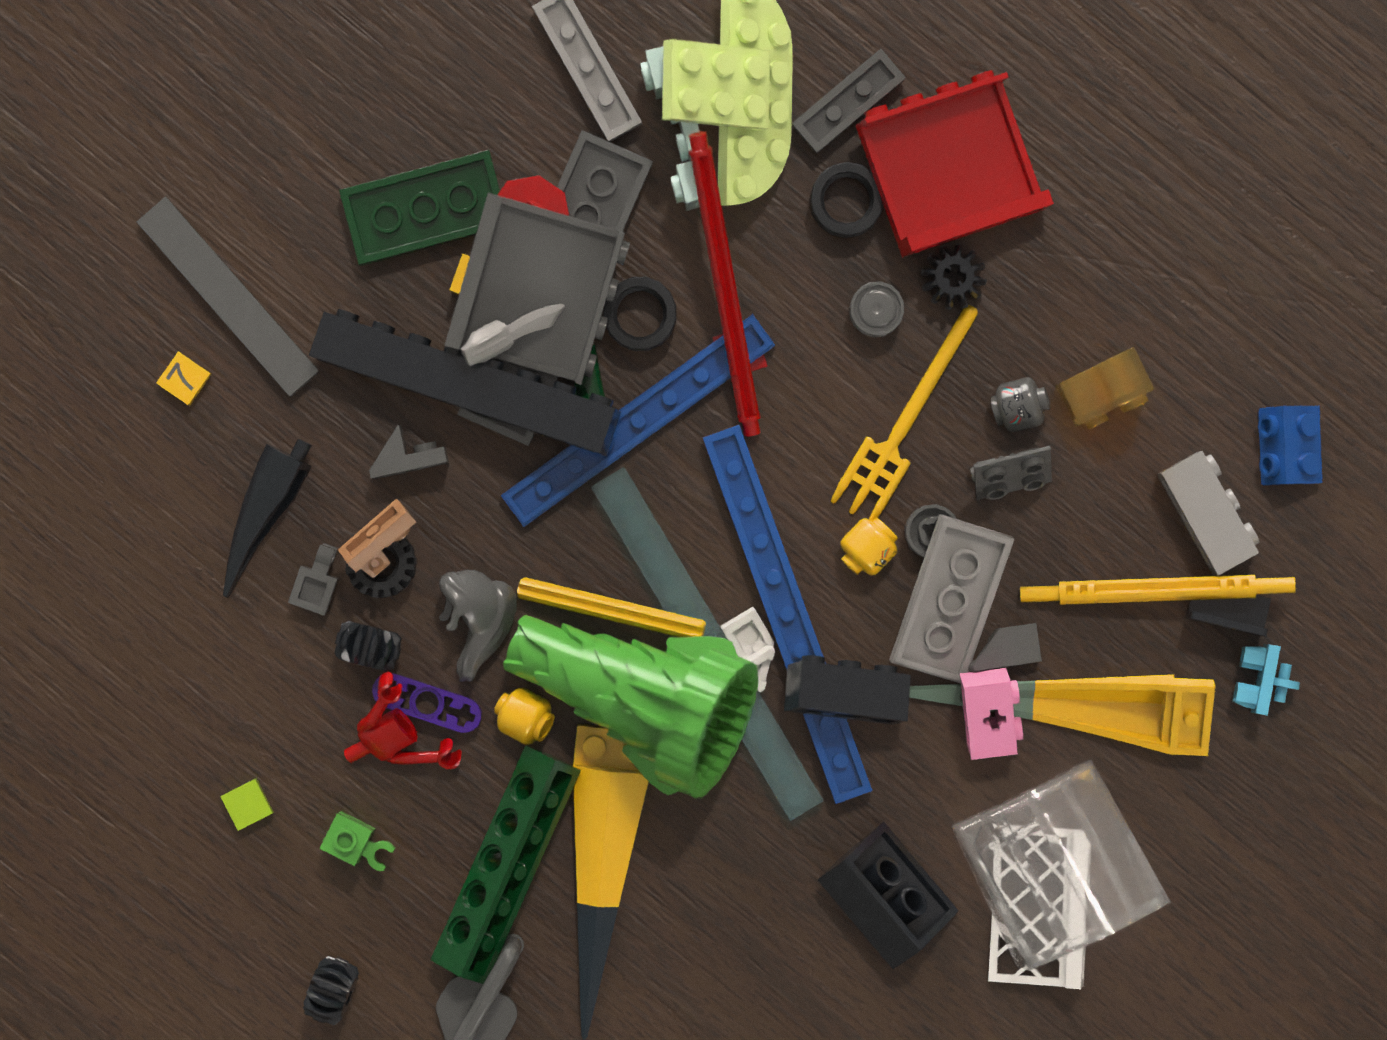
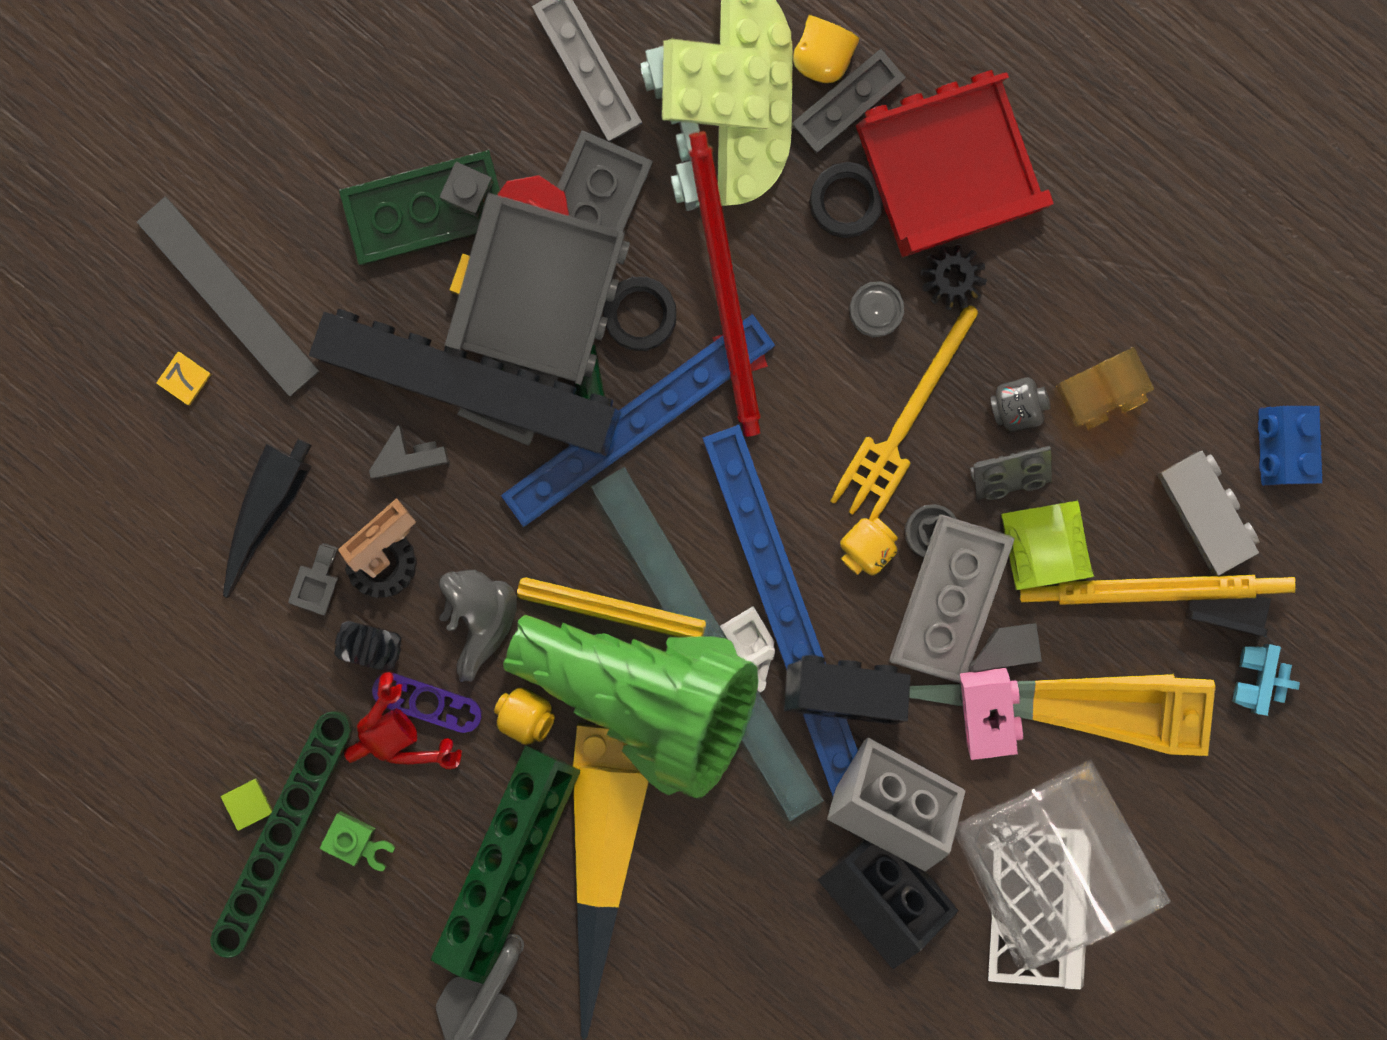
(279, 853): none -> dark green beam
(330, 990): black gear -> none
(466, 189): none -> dark grey brick
(498, 337): light grey piece -> none
(824, 50): none -> yellow helmet
(897, 805): none -> light grey slope
(1047, 545): none -> lime slope

